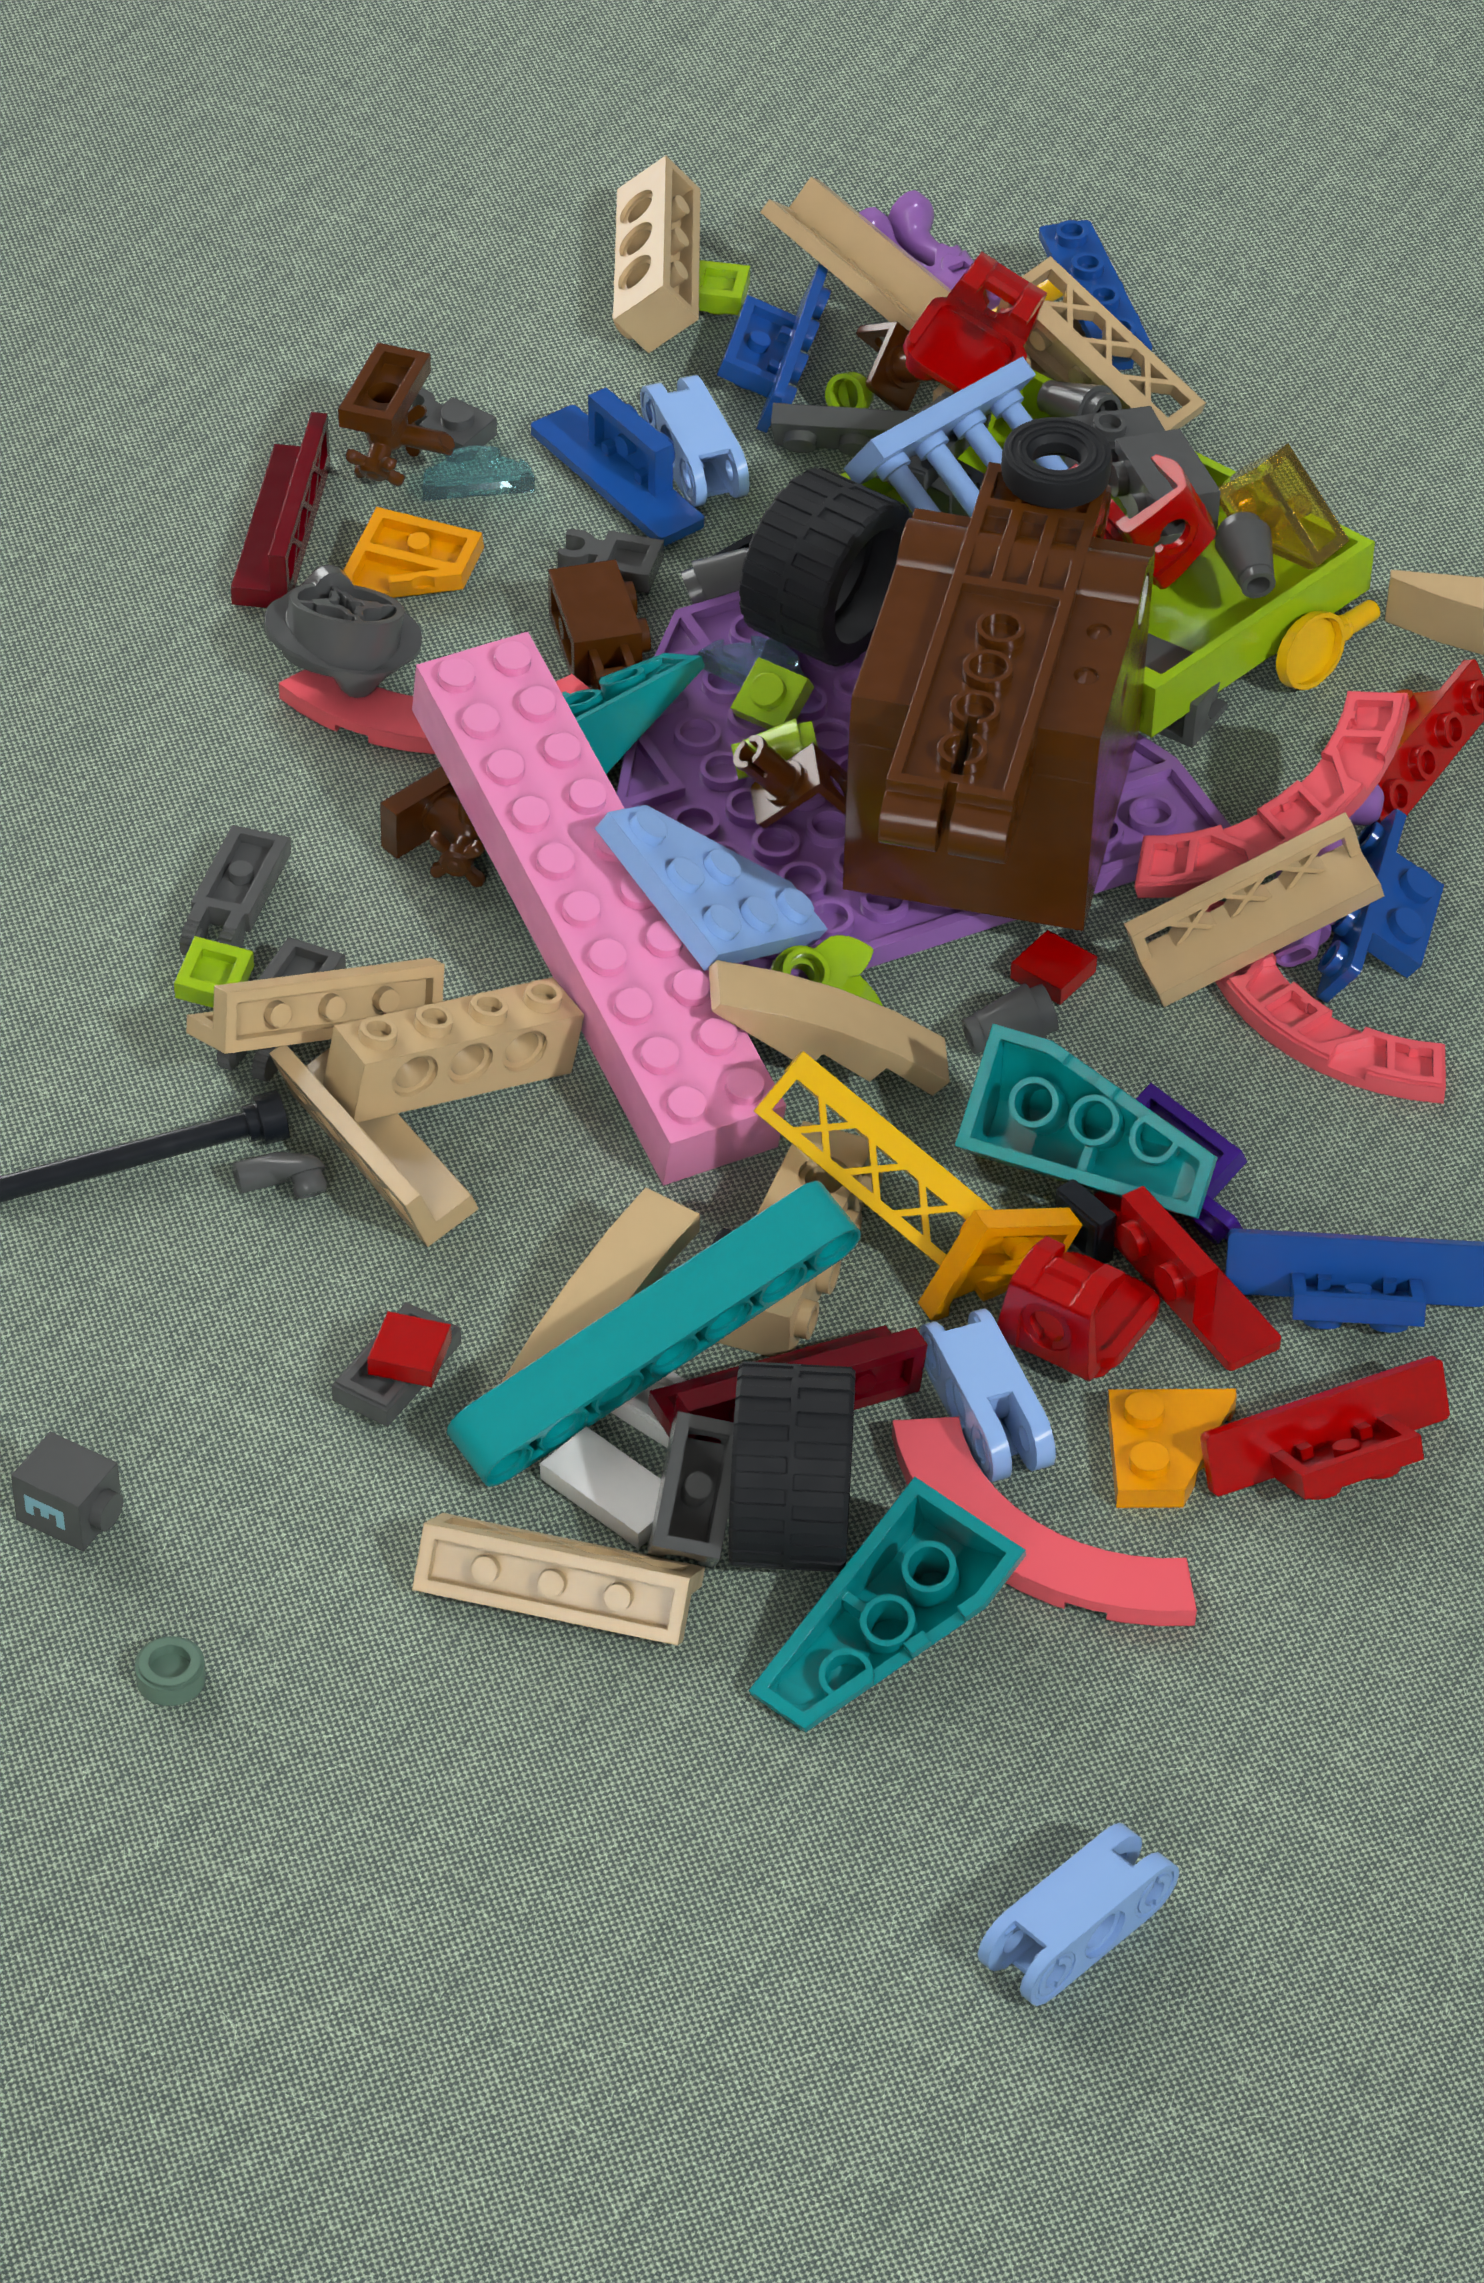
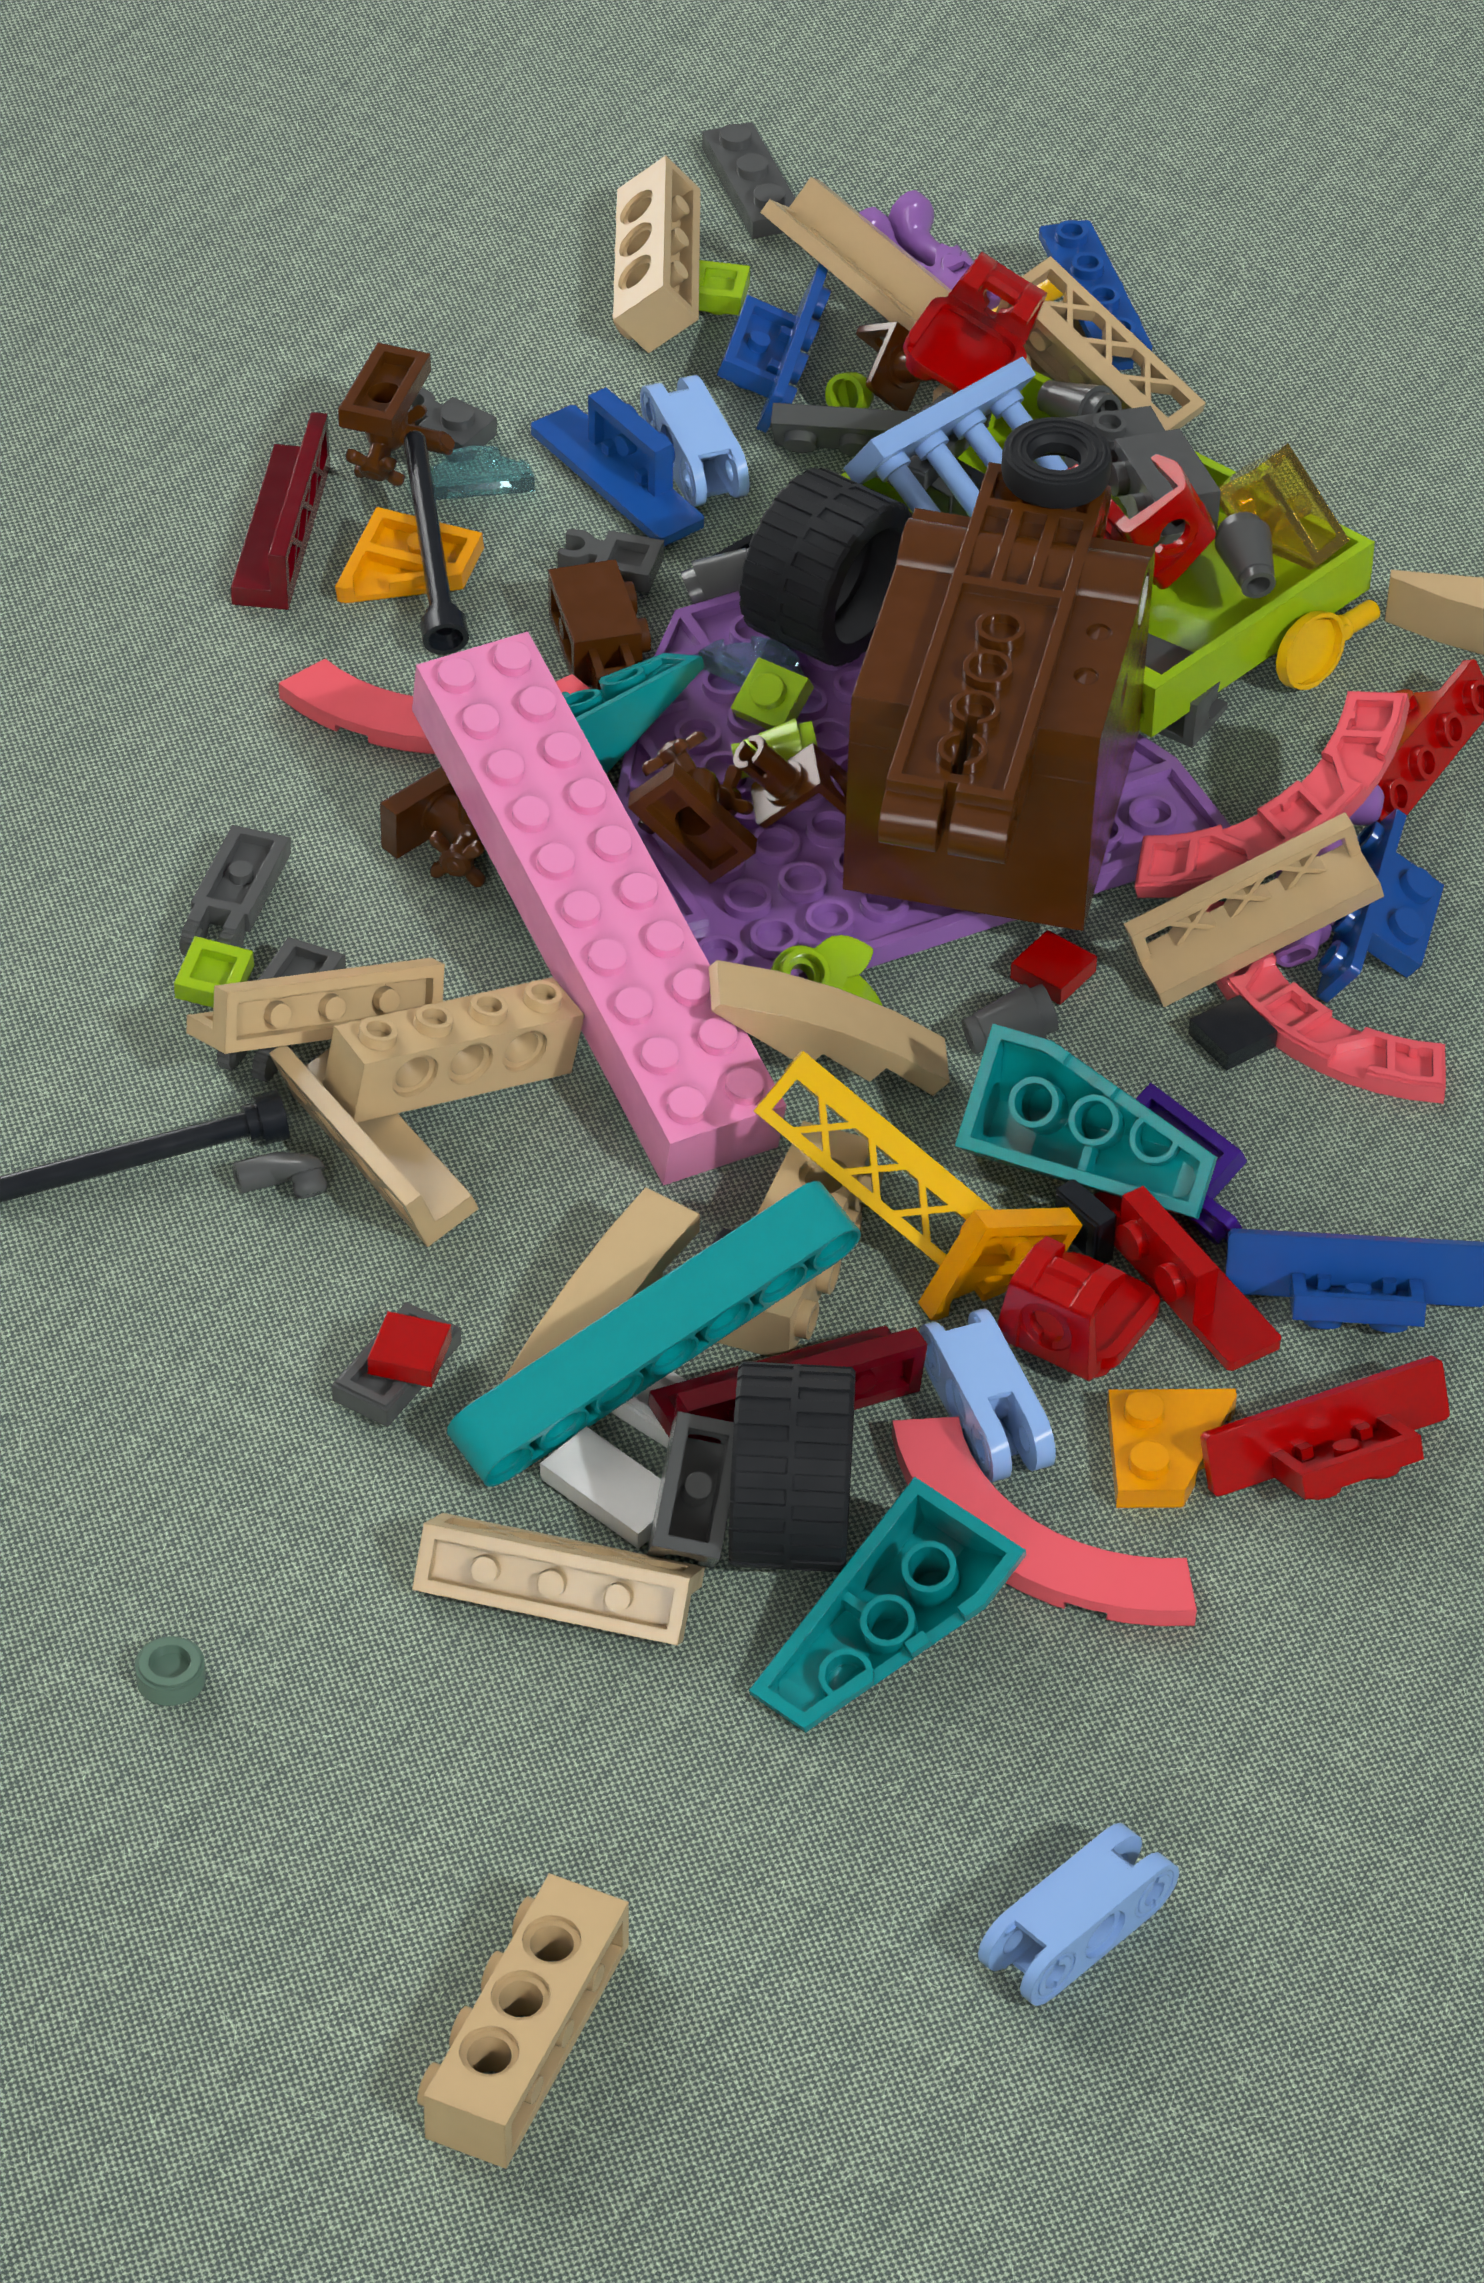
(67, 1491): dark grey brick -> none
(343, 631): dark grey piece -> none
(443, 624): none -> black piece
(492, 2112): none -> tan brick
(694, 810): none -> reddish brown piece
(708, 893): light blue plate -> none
(747, 174): none -> dark grey plate
(1232, 1032): none -> black tile

